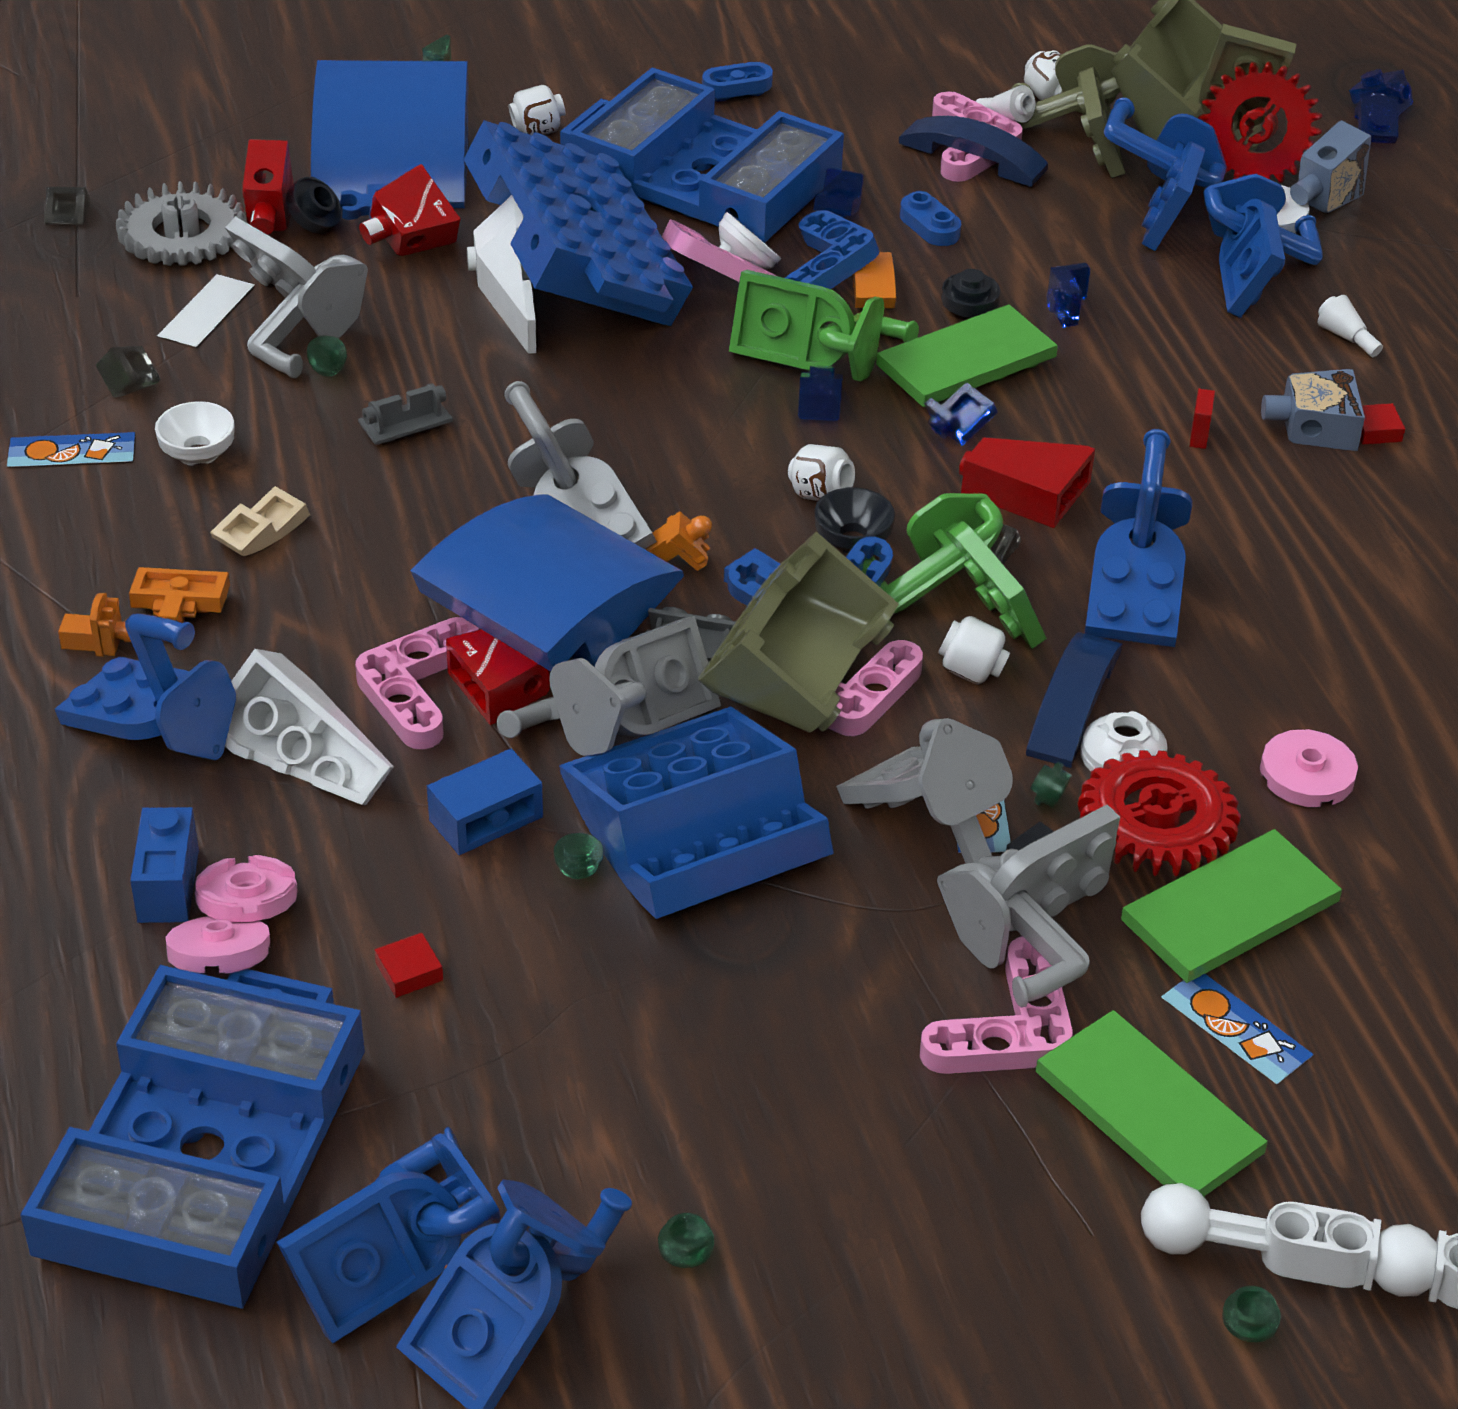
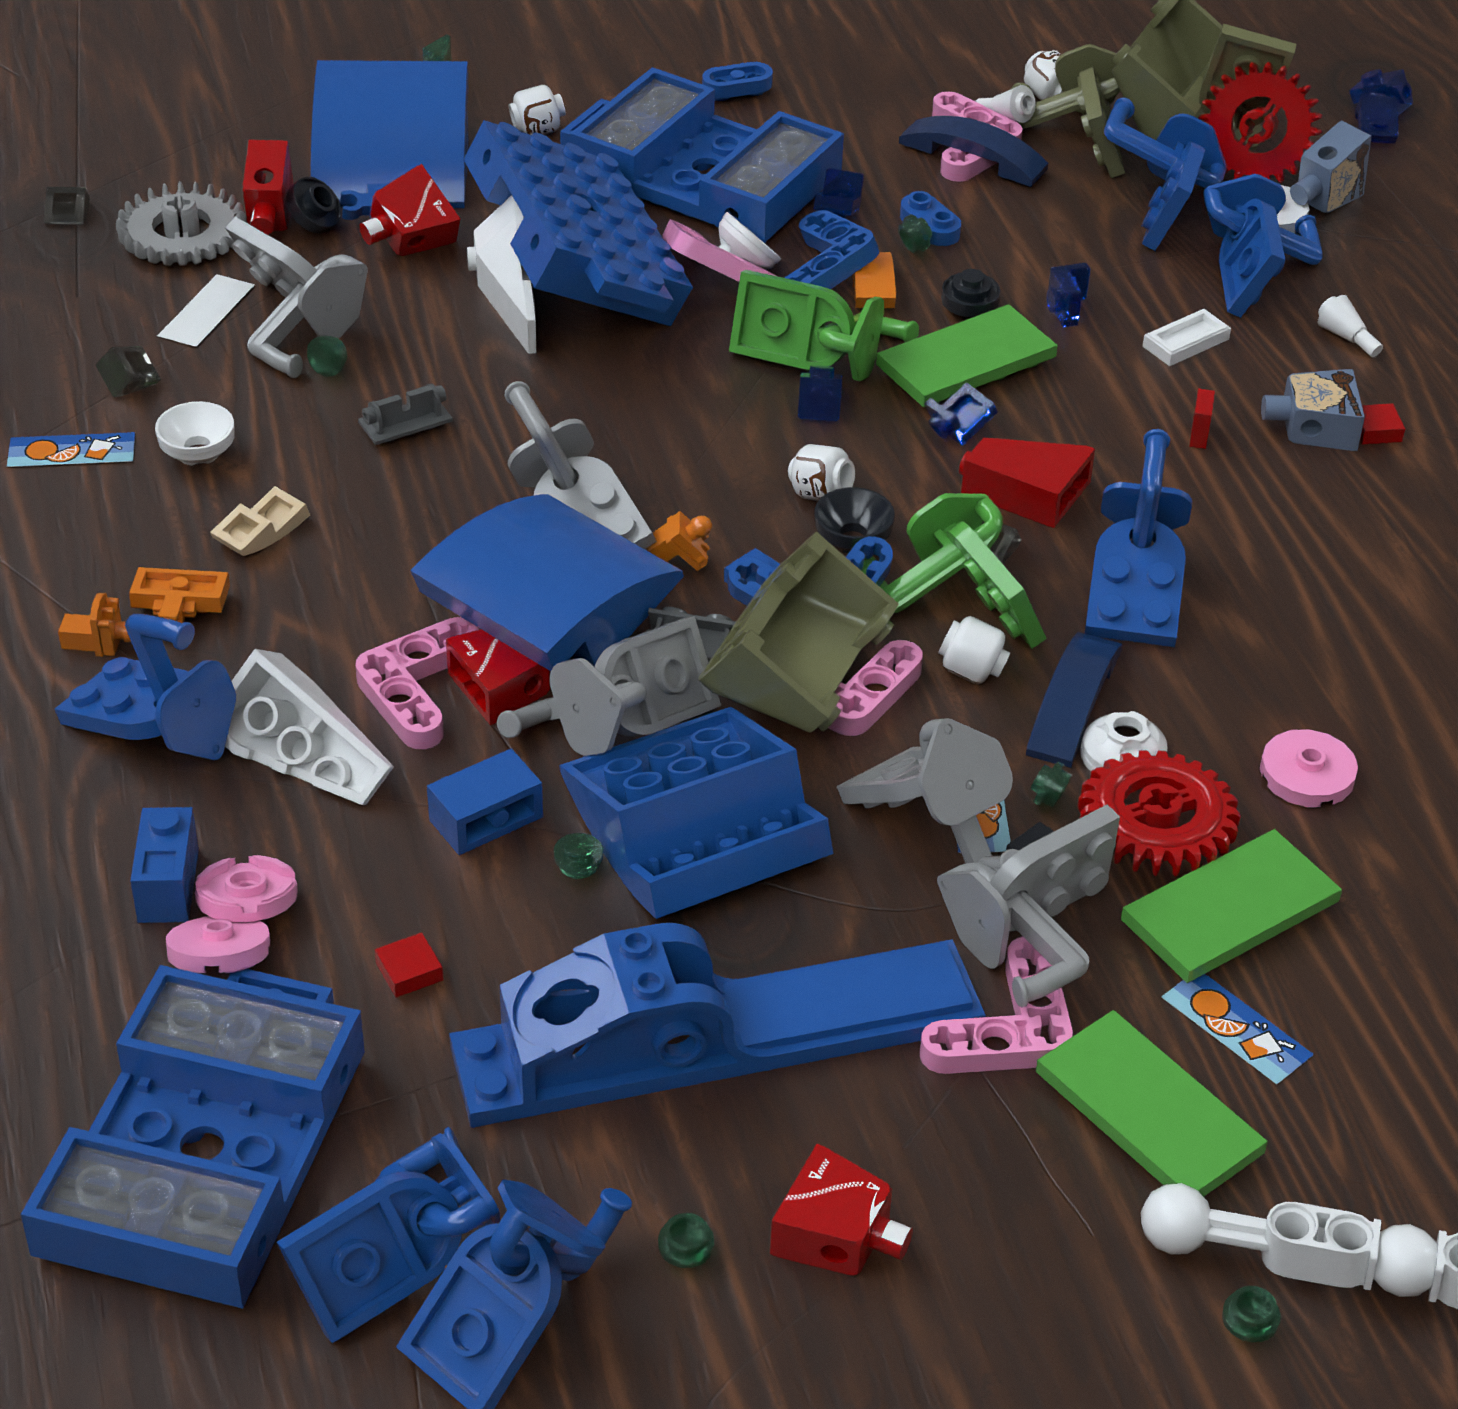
(660, 984): none -> blue piece
(836, 1216): none -> red torso
(915, 233): none -> clear green plate
(1186, 337): none -> white tile

